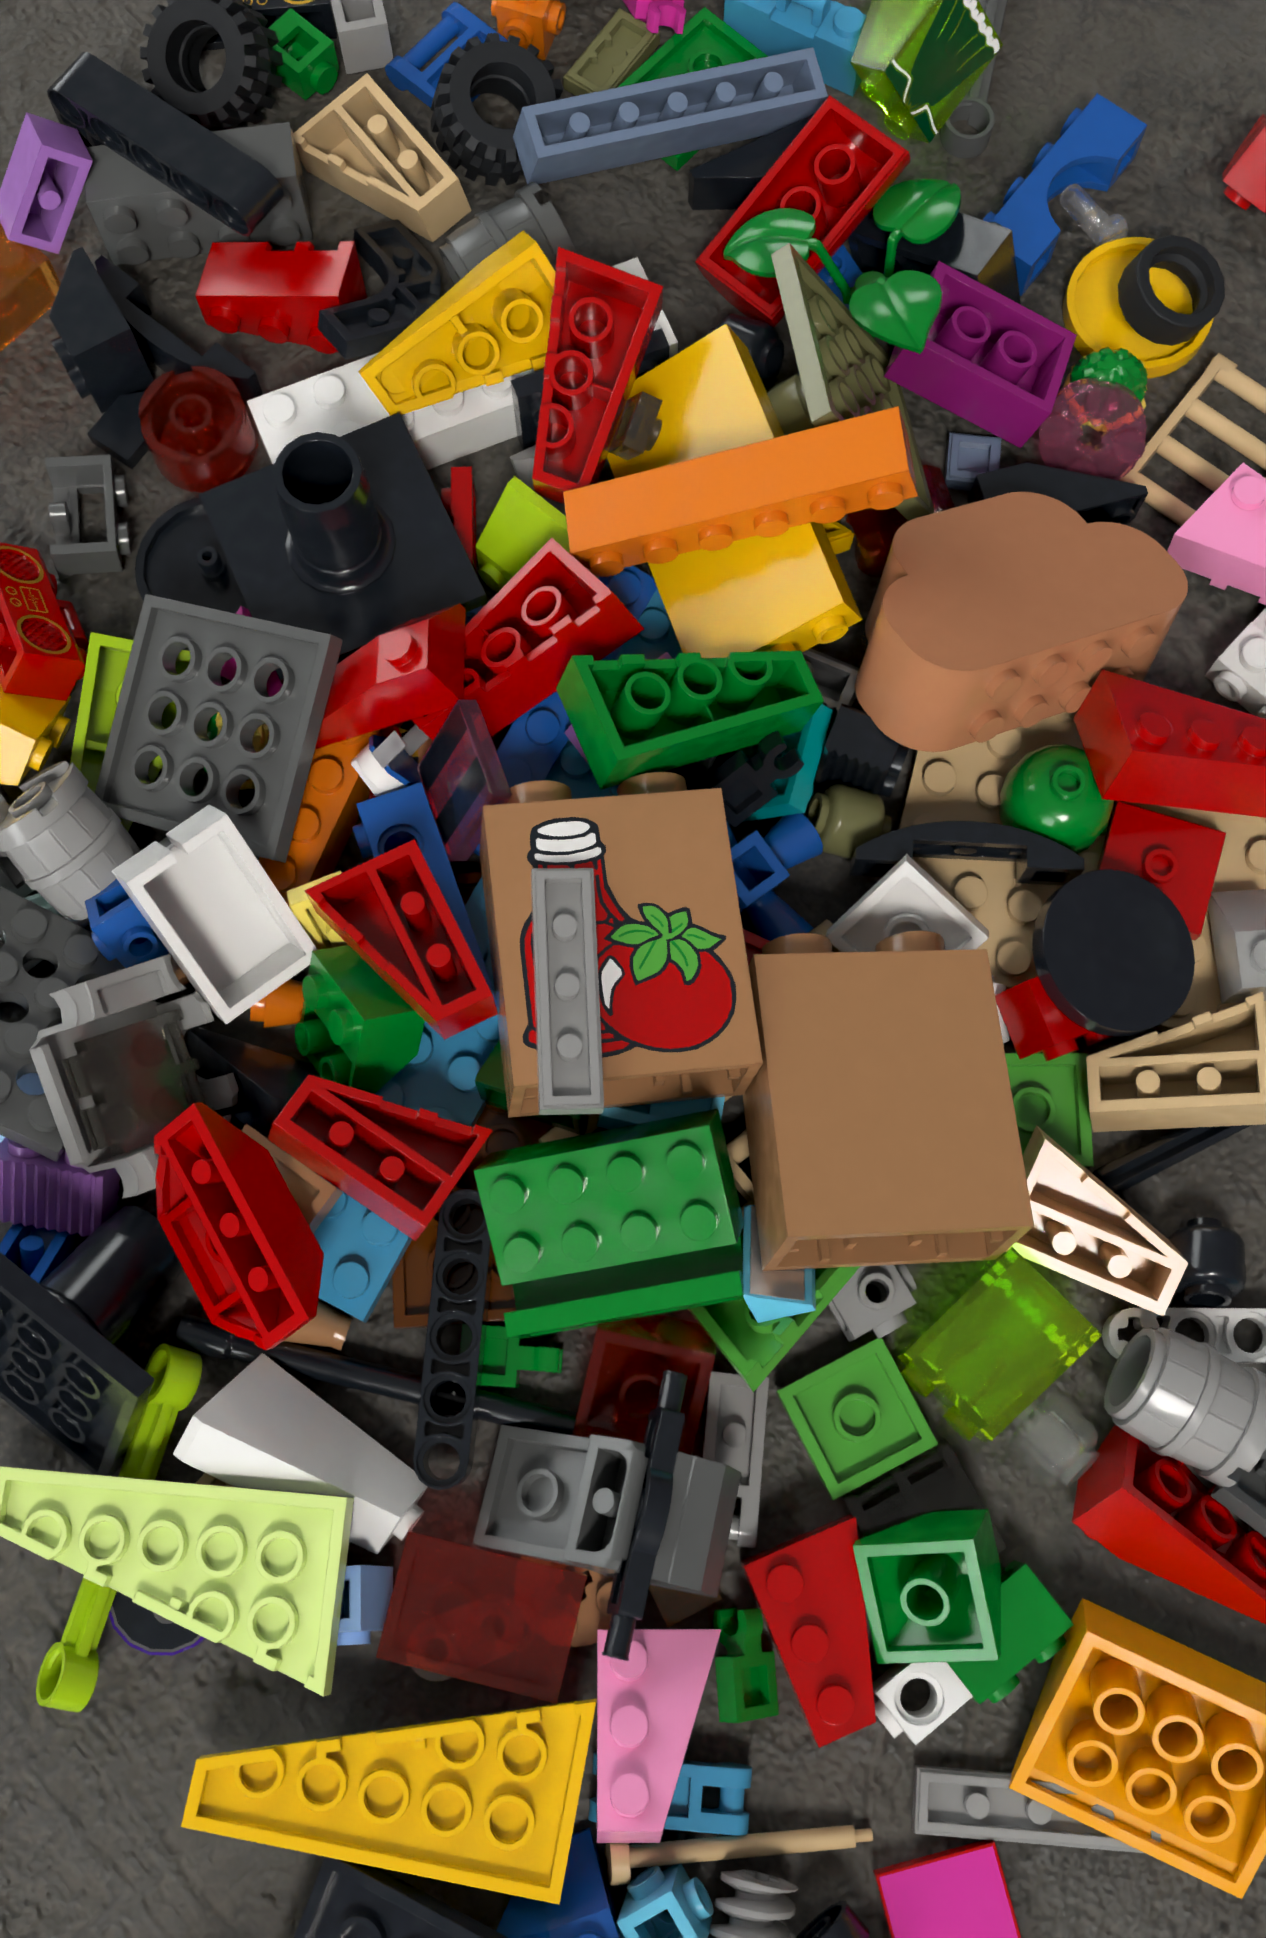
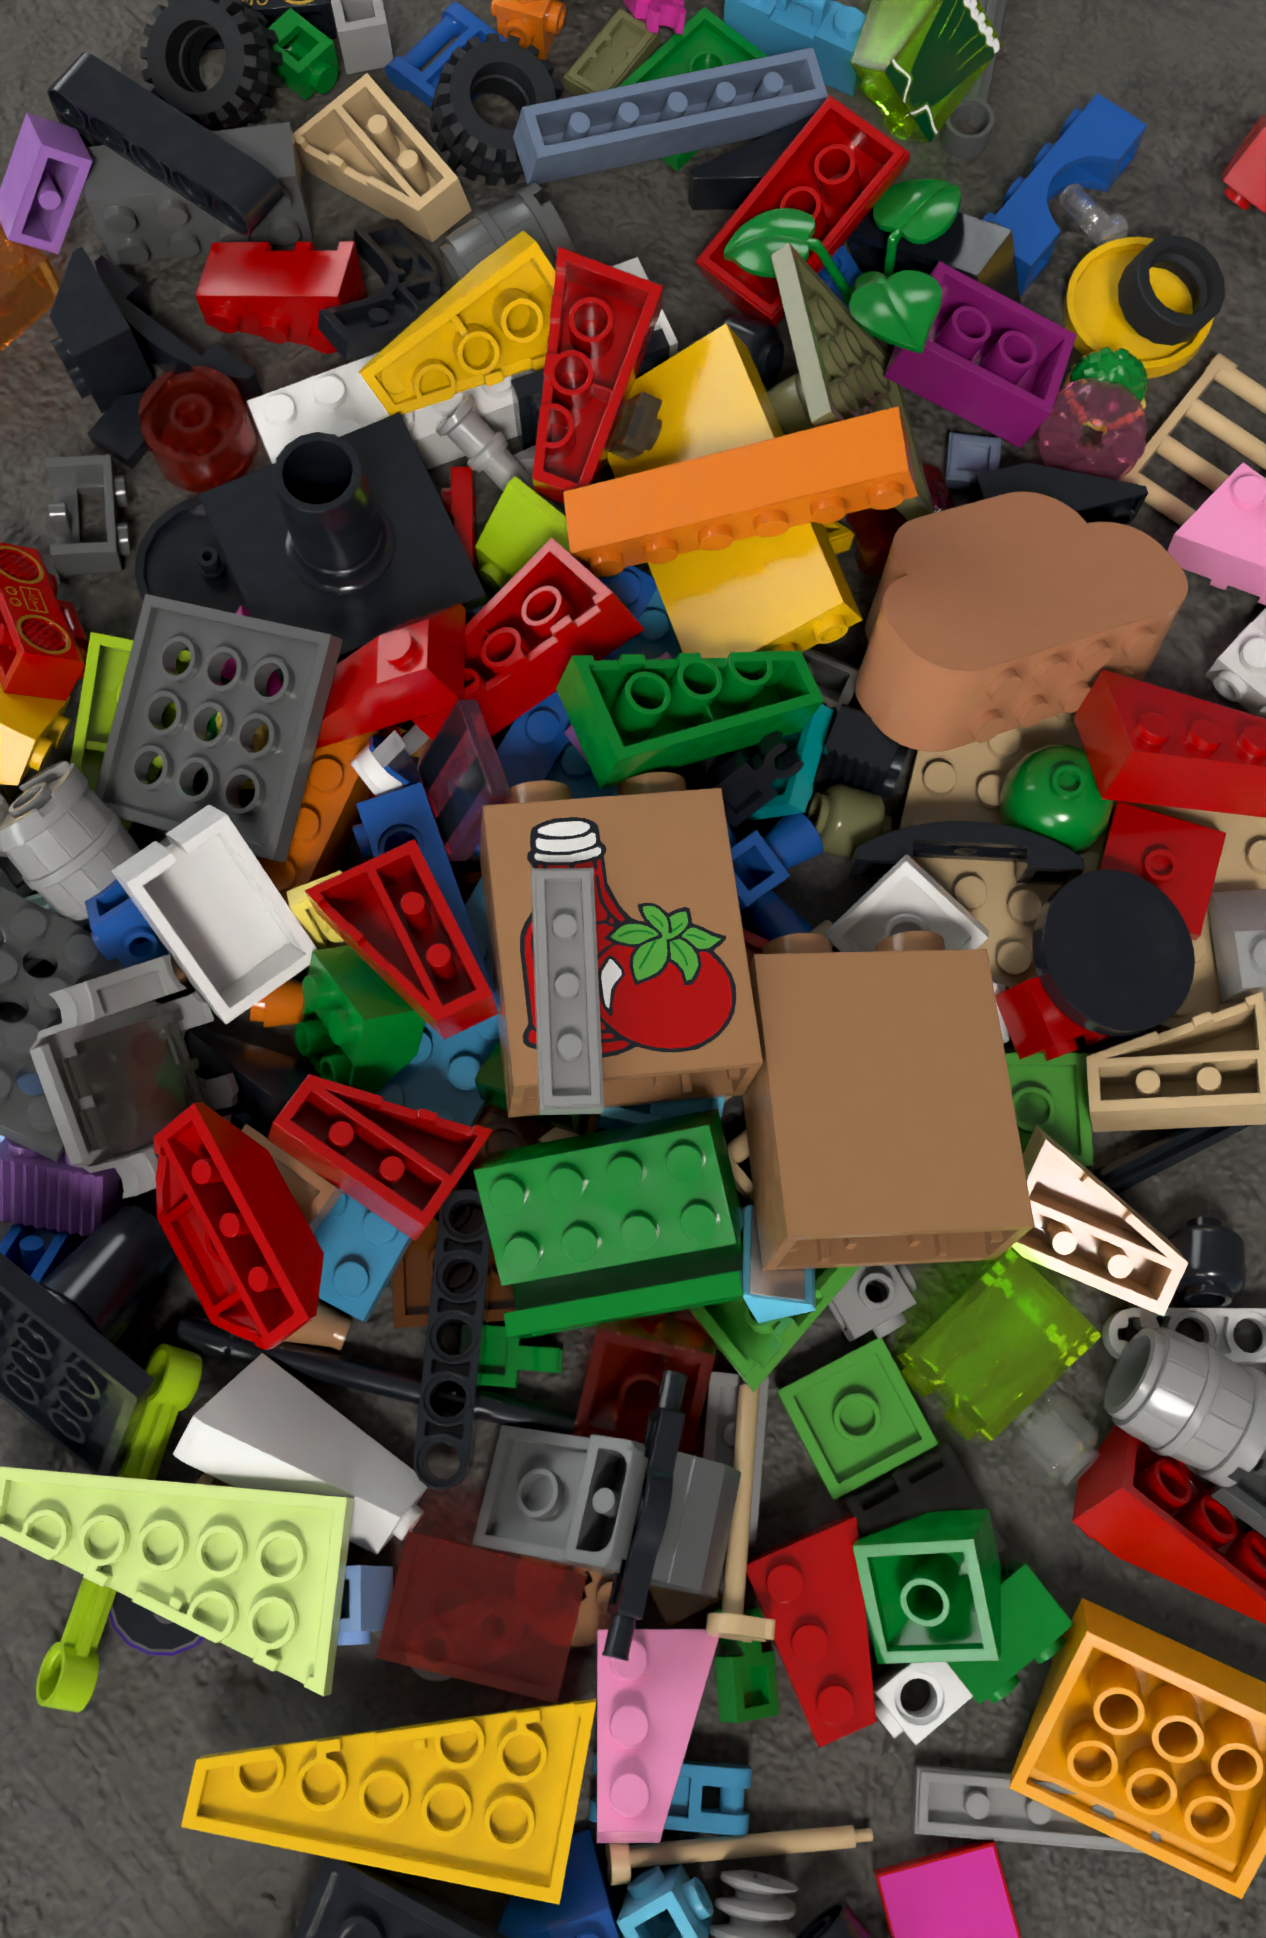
(484, 447): none -> light grey pin
(731, 1622): none -> tan piece

